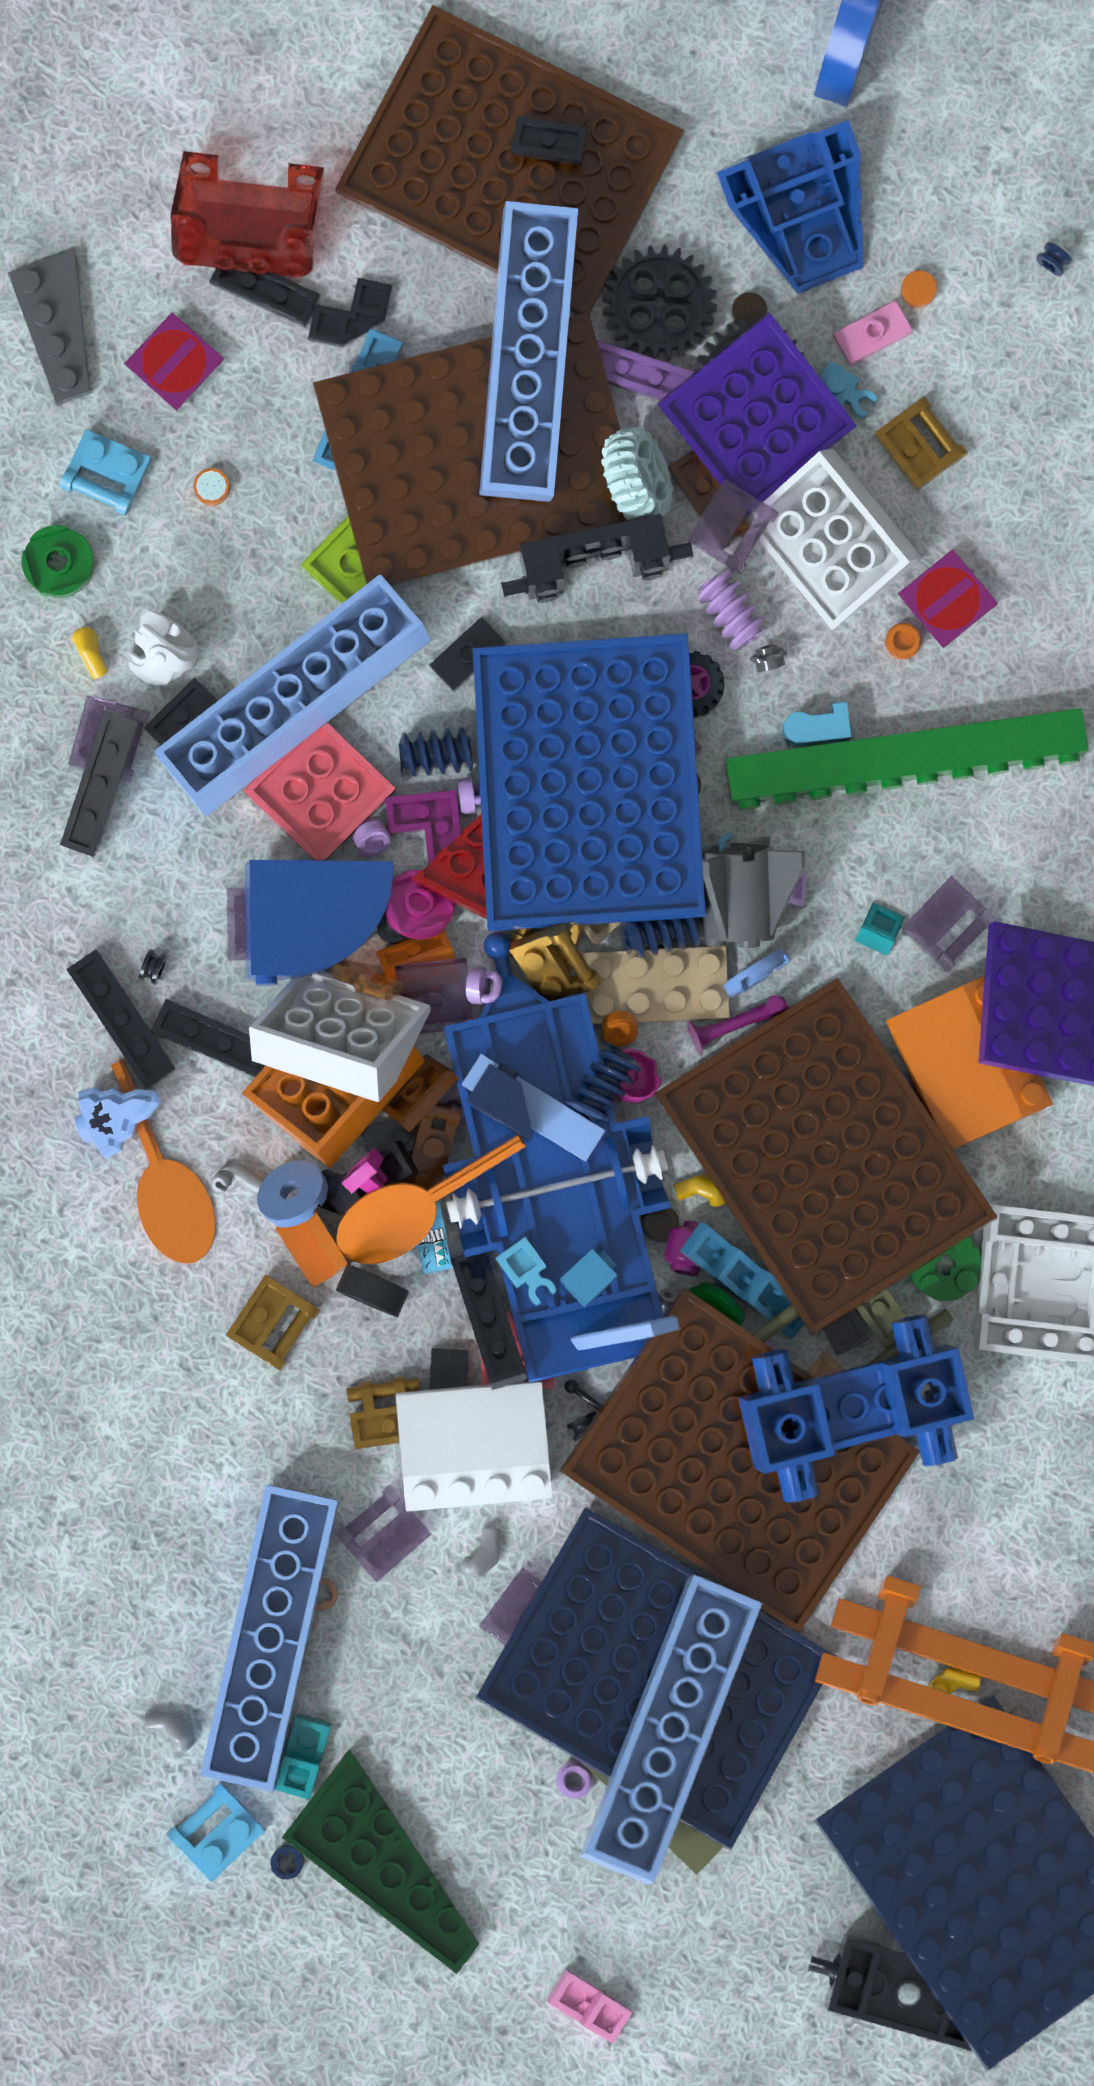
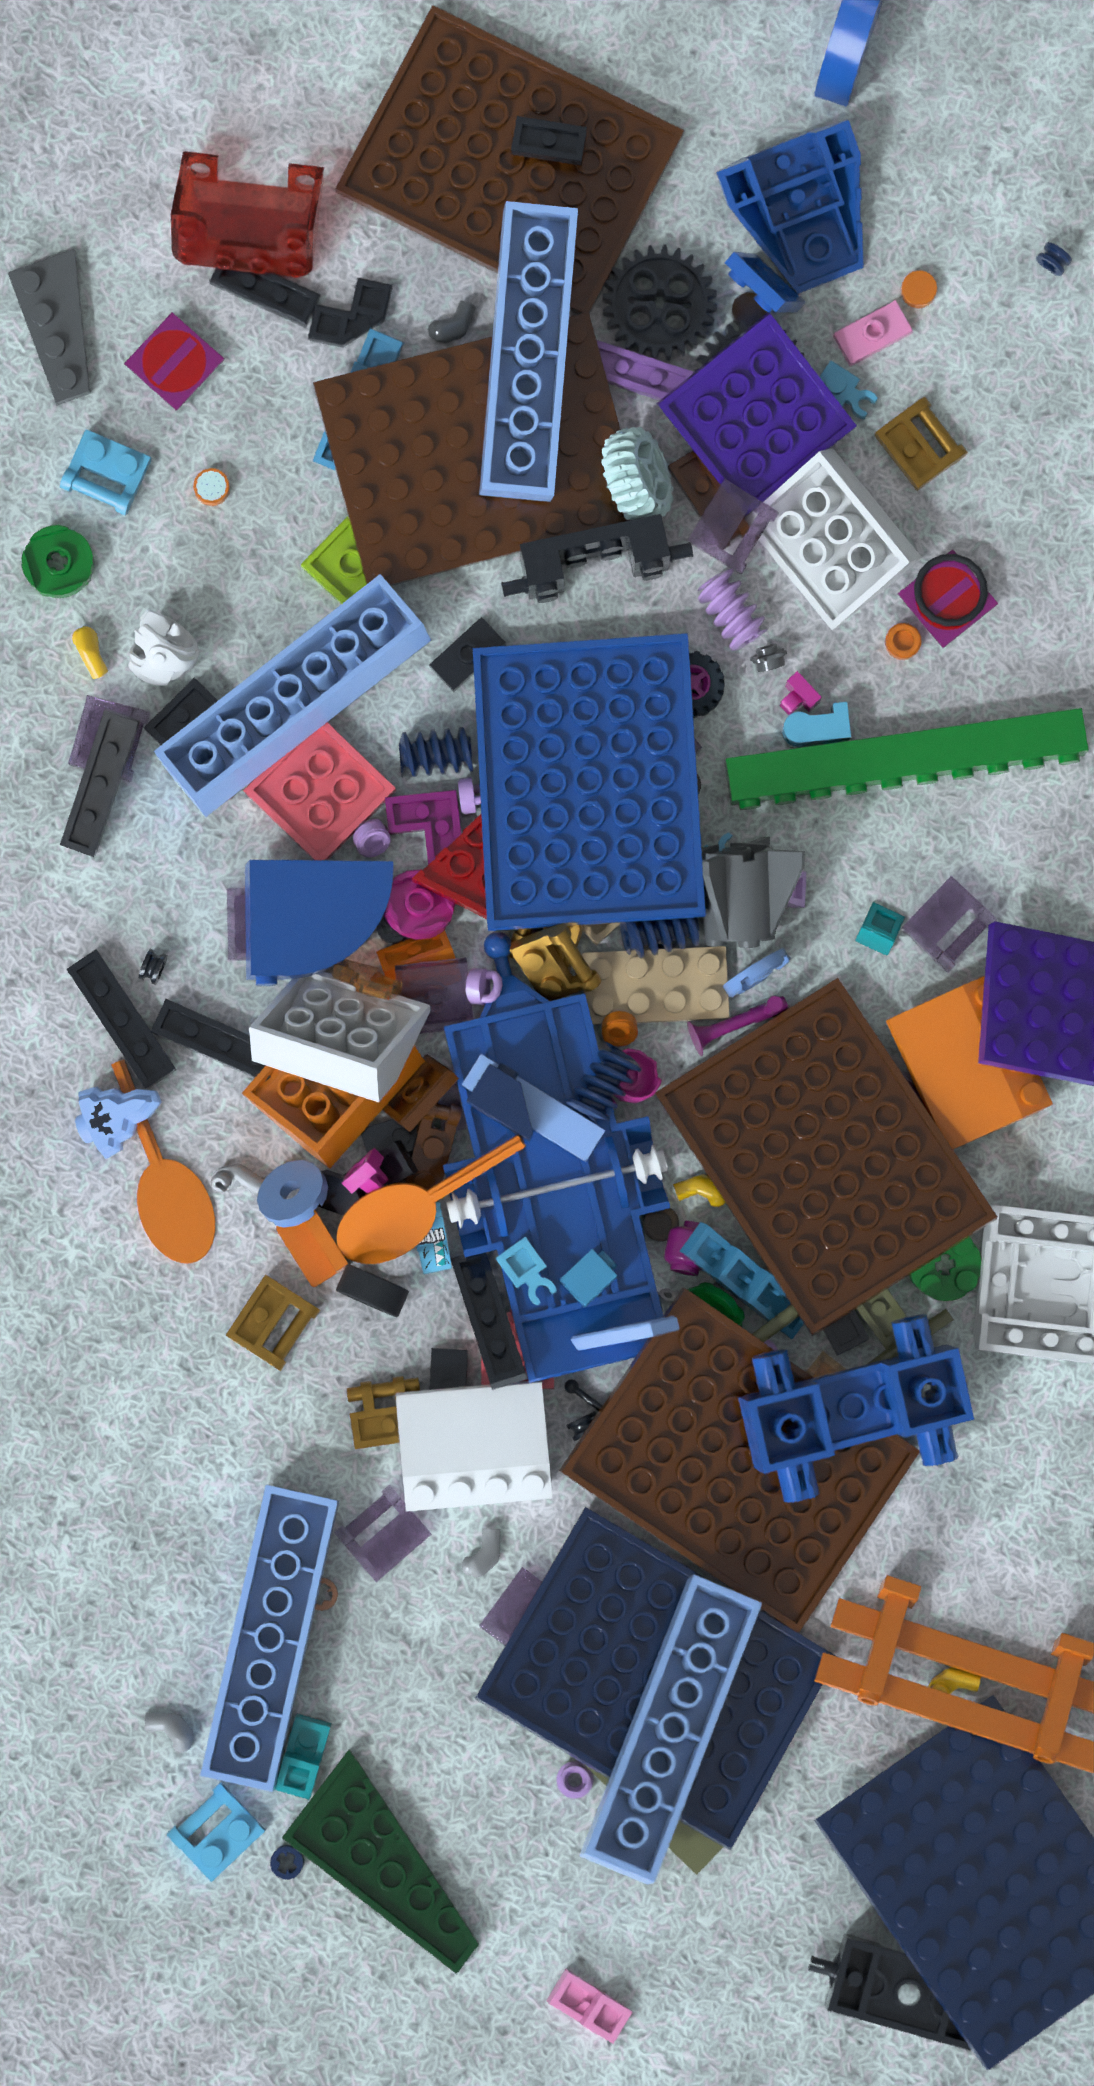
(454, 327): none -> dark grey arm
(771, 289): none -> blue plate
(800, 693): none -> dark pink tile
(961, 559): none -> black piece

